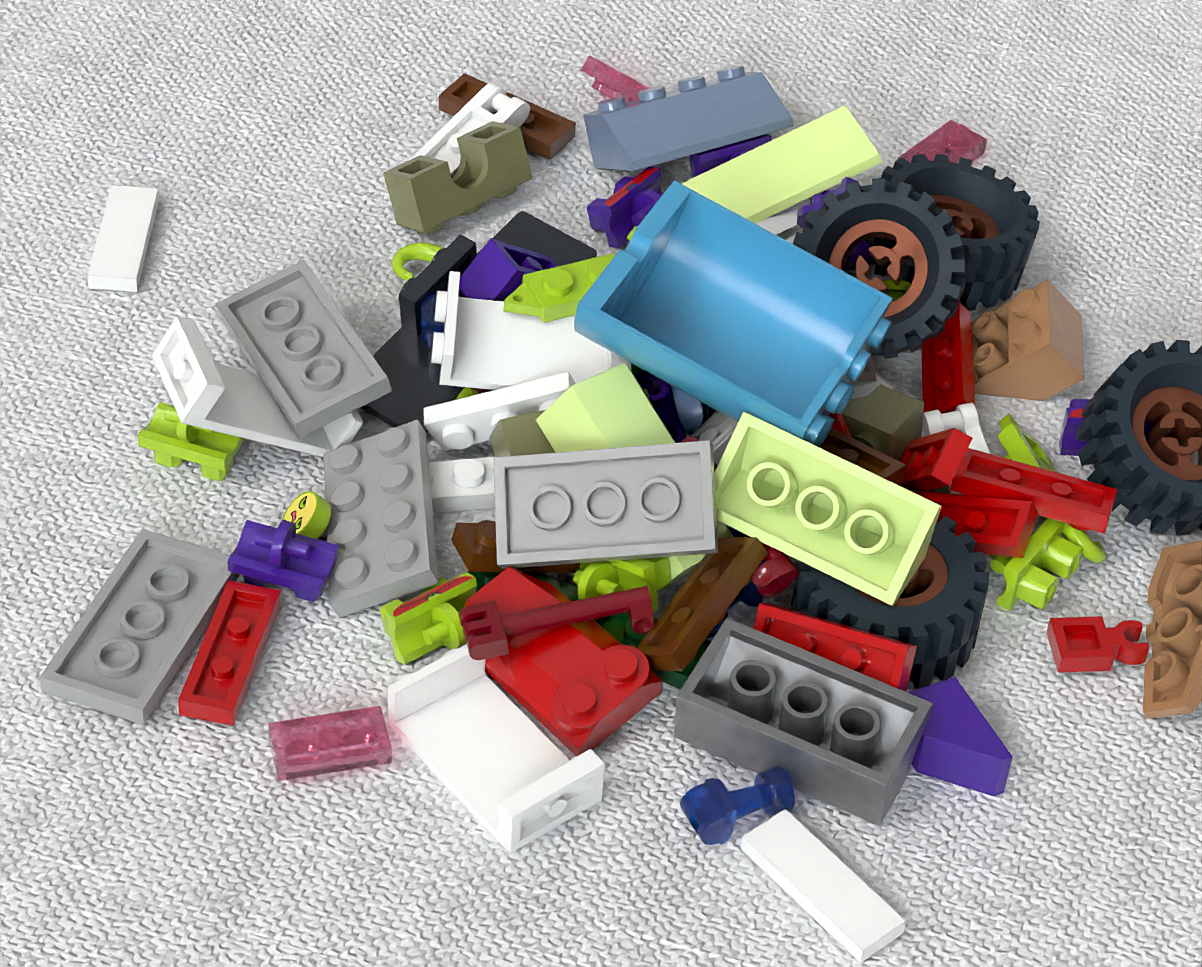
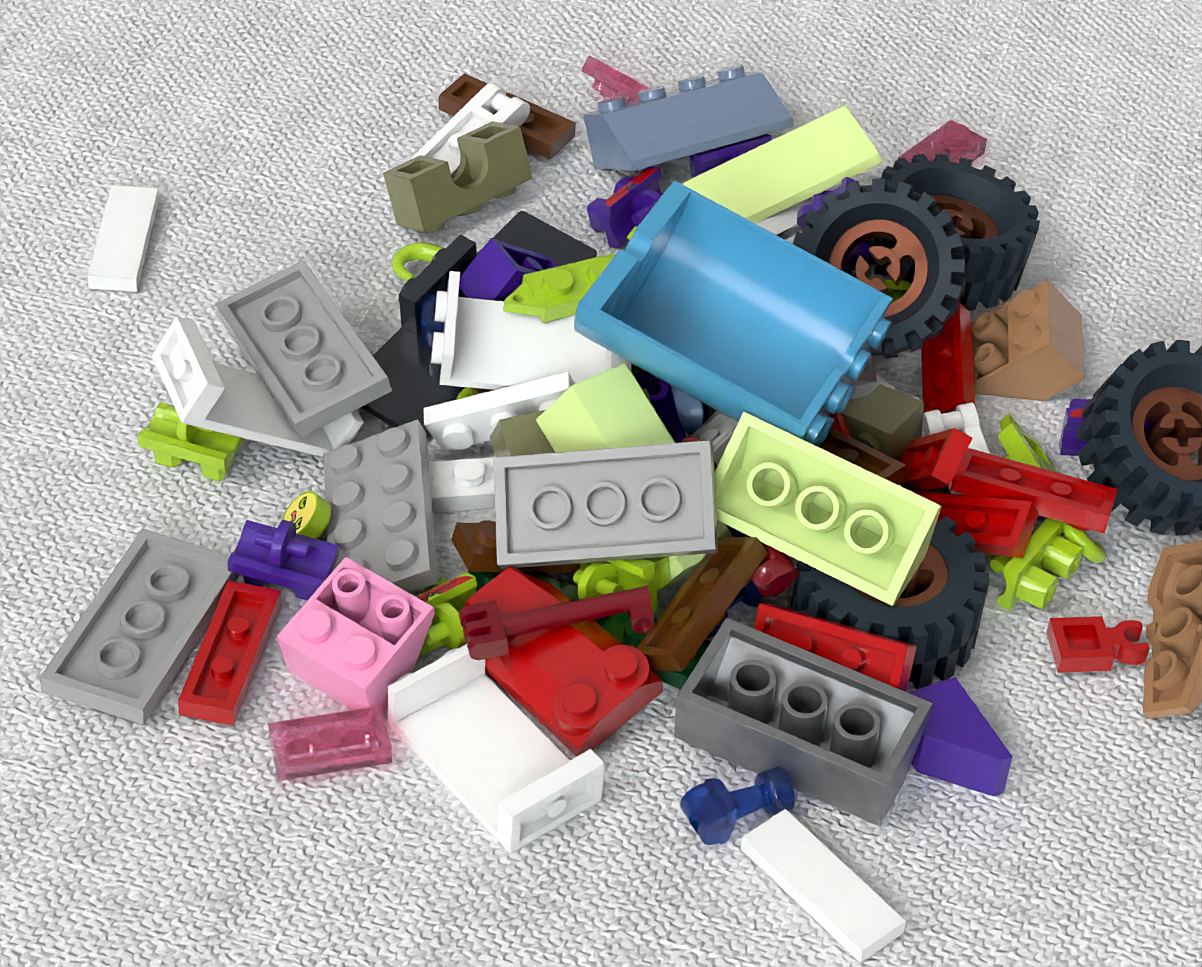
(356, 636): none -> bright pink slope

